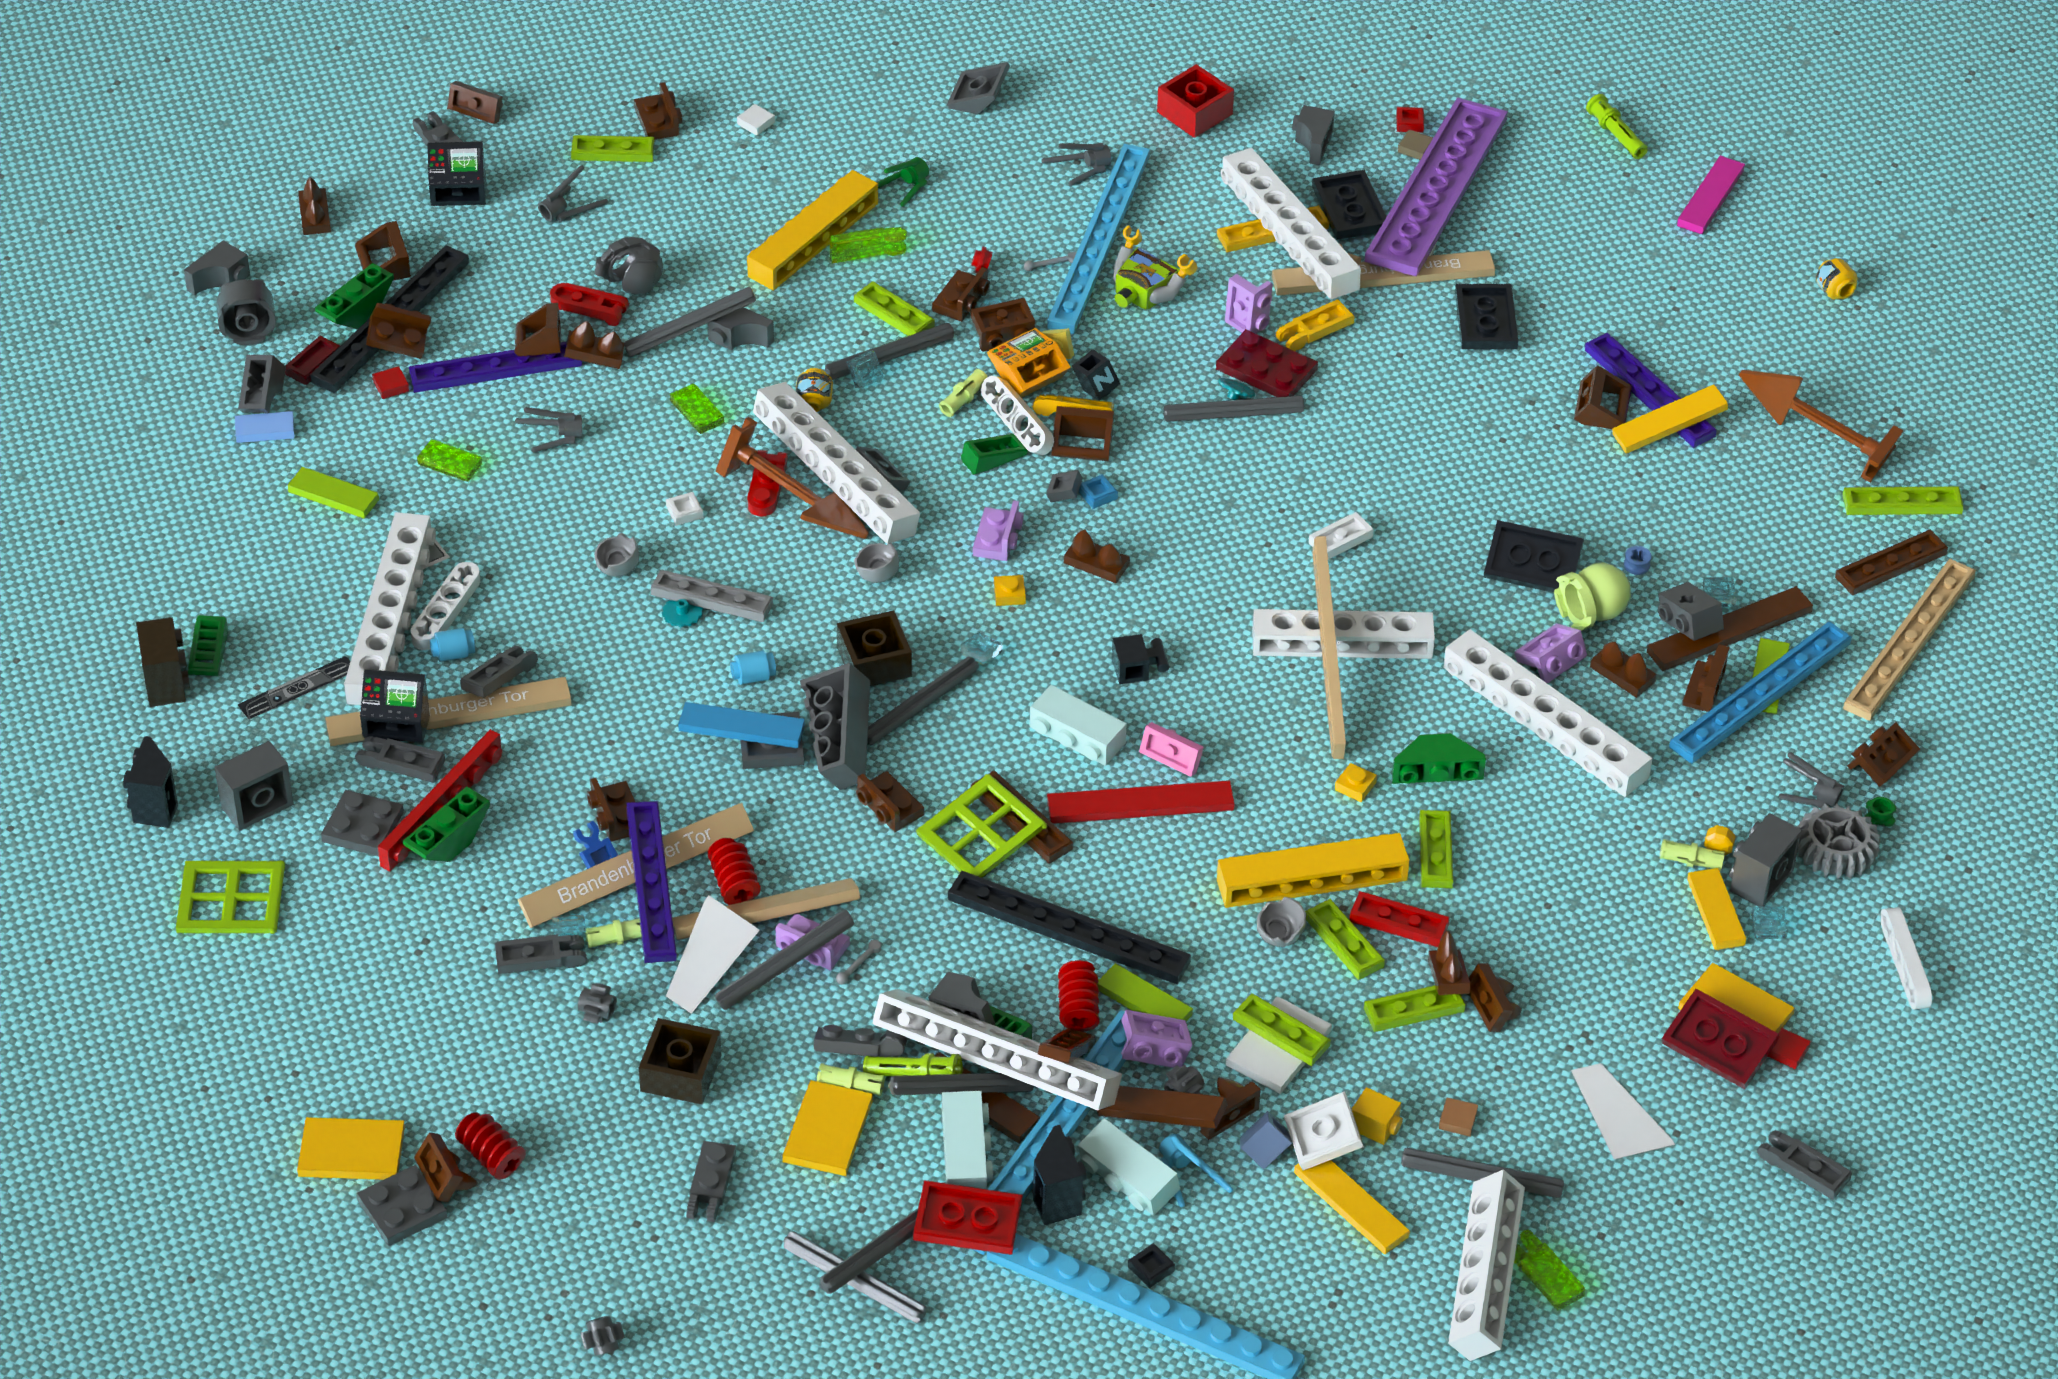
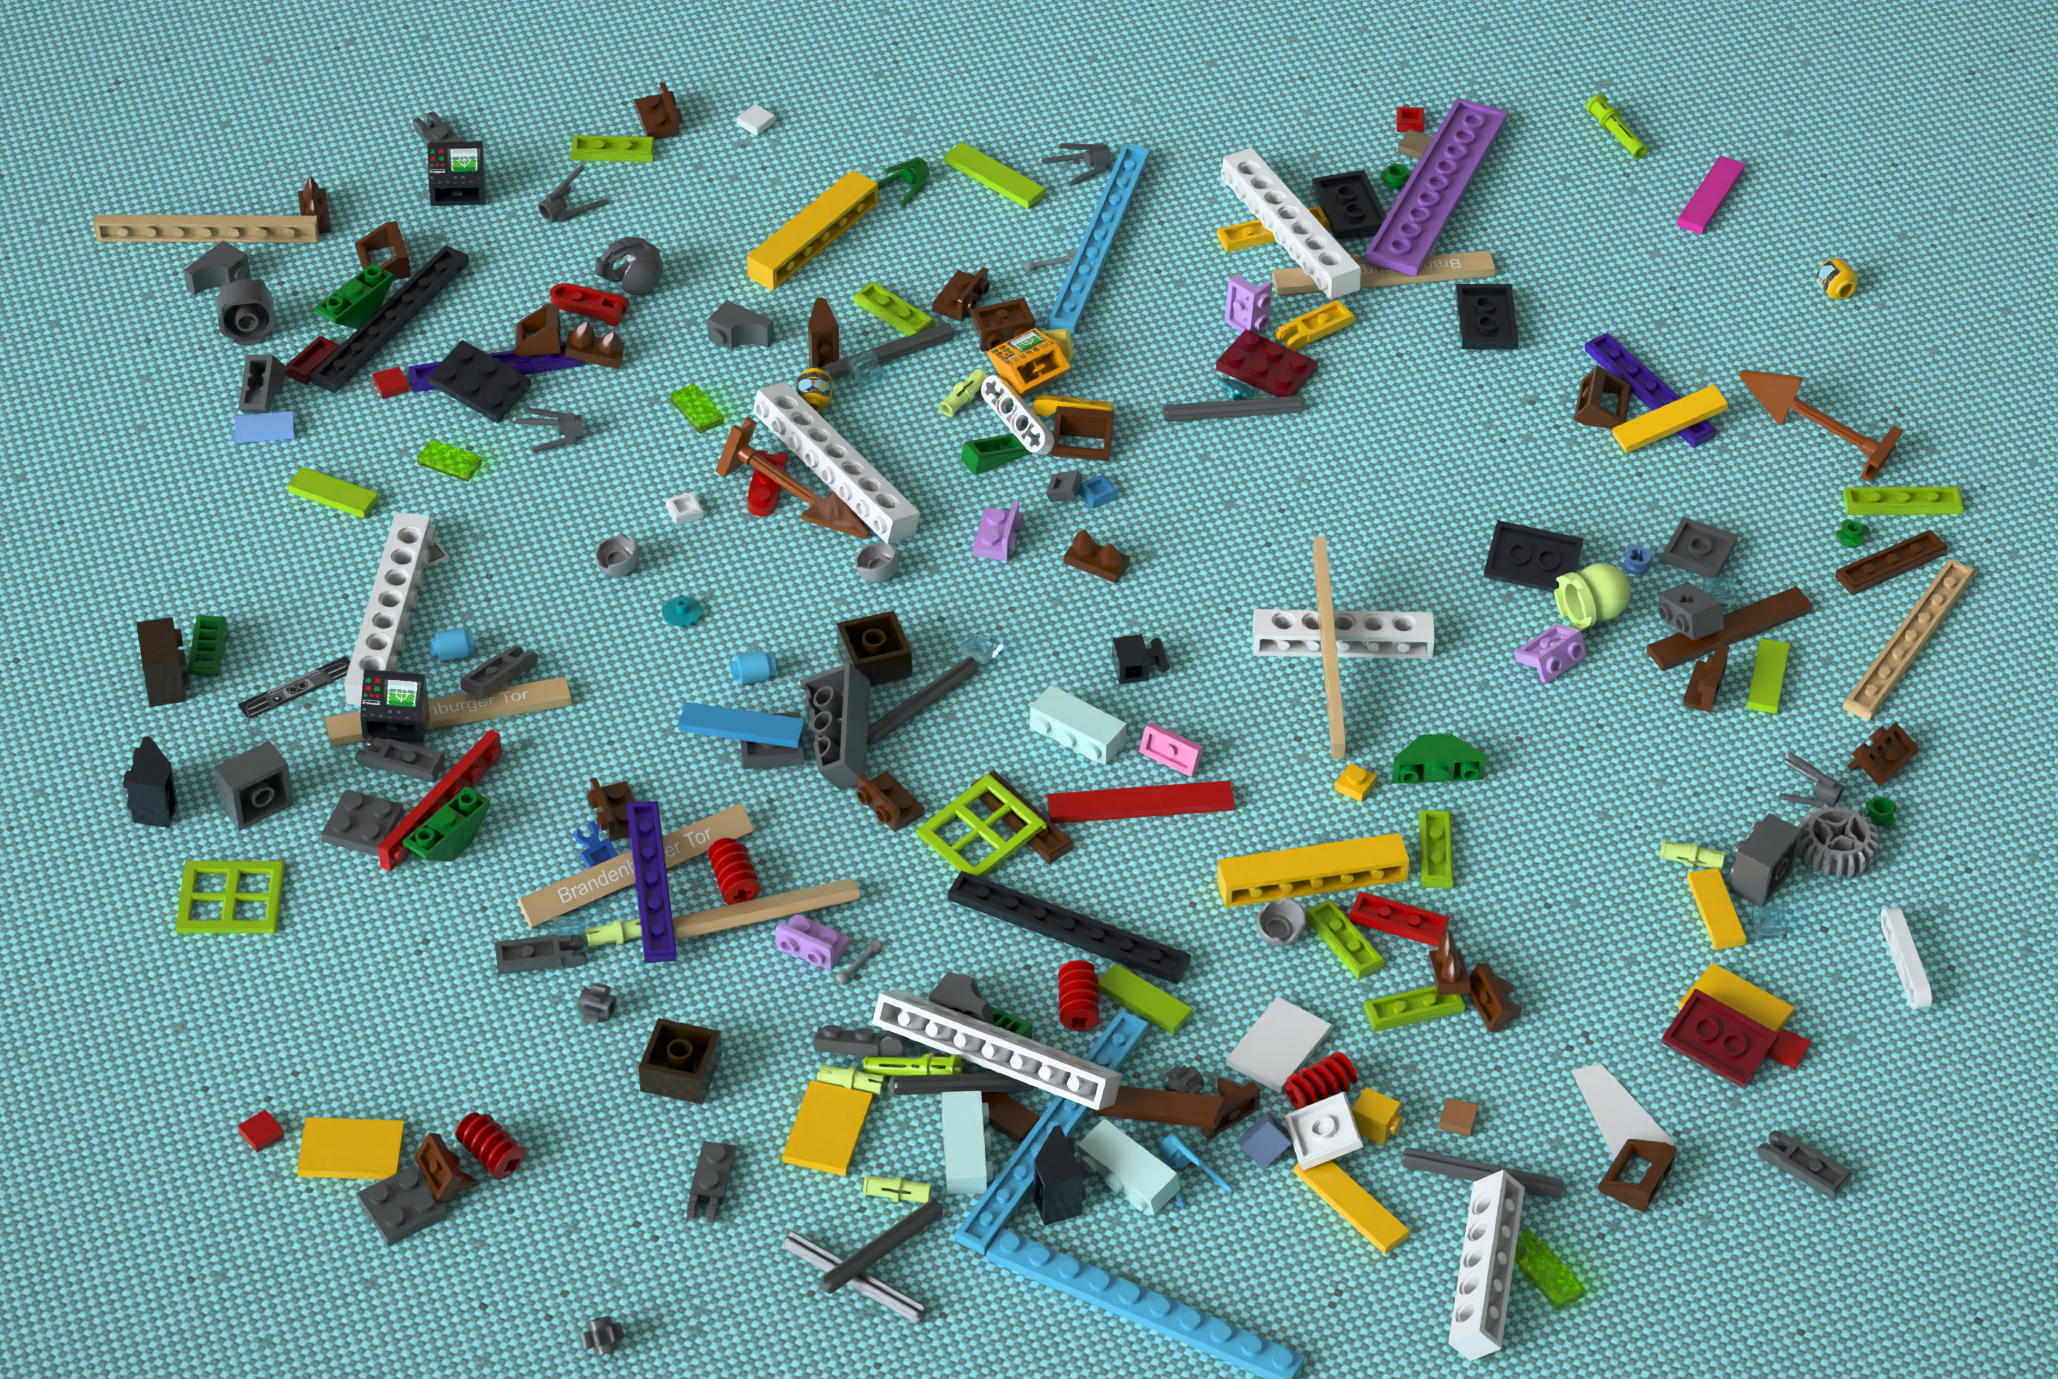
(206, 228): none -> tan tile
(261, 1130): none -> red tile
(398, 330): reddish brown bracket -> none
(450, 607): white beam -> none
(474, 102): reddish brown tile -> none
(479, 381): none -> black plate
(689, 321): dark grey axle -> none
(710, 951): white sticker -> none
(712, 595): light grey tile -> none
(784, 959): dark grey axle -> none
(822, 335): none -> reddish brown tile
(867, 244): clear neon green hinge -> none
(884, 467): dark grey plate -> none
(897, 1189): none -> yellowish green pin
(967, 1217): red tile -> none
(977, 88): dark grey slope -> none
(981, 259): red plate -> none
(994, 175): none -> lime tile
(1009, 590): yellow plate -> none
(1067, 1045): reddish brown tile -> none
(1096, 375): black brick -> none
(1145, 278): torso -> none
(1151, 1265): black tile -> none
(1155, 1039): lavender bracket -> none
(1195, 100): red brick -> none
(1281, 1029): lime tile -> none
(1314, 131): dark grey arch -> none
(1320, 1080): none -> red piece
(1344, 534): white plate -> none
(1395, 175): none -> green plate
(1547, 713): white brick -> none
(1623, 670): reddish brown tile -> none
(1639, 1195): none -> reddish brown tile
(1699, 548): none -> dark grey plate
(1720, 839): yellow tile -> none
(1760, 692): dark azure tile -> none
(1852, 533): none -> green plate

